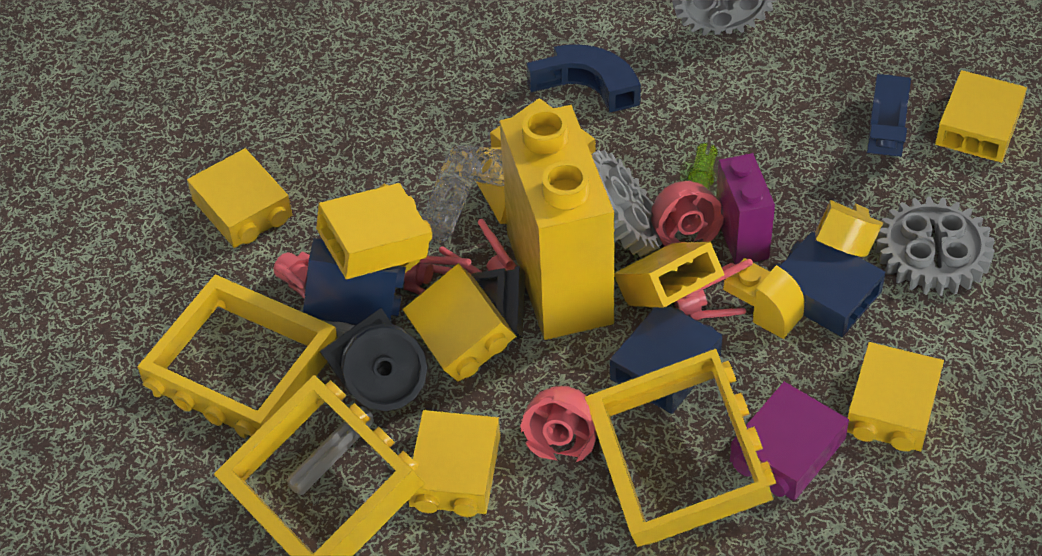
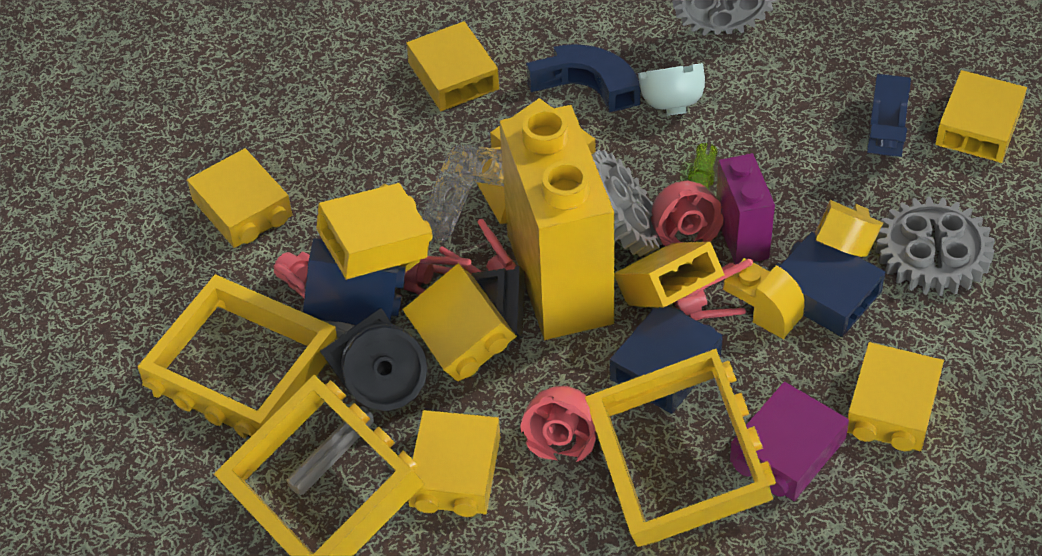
(452, 66): none -> yellow brick
(673, 87): none -> light aqua cylinder

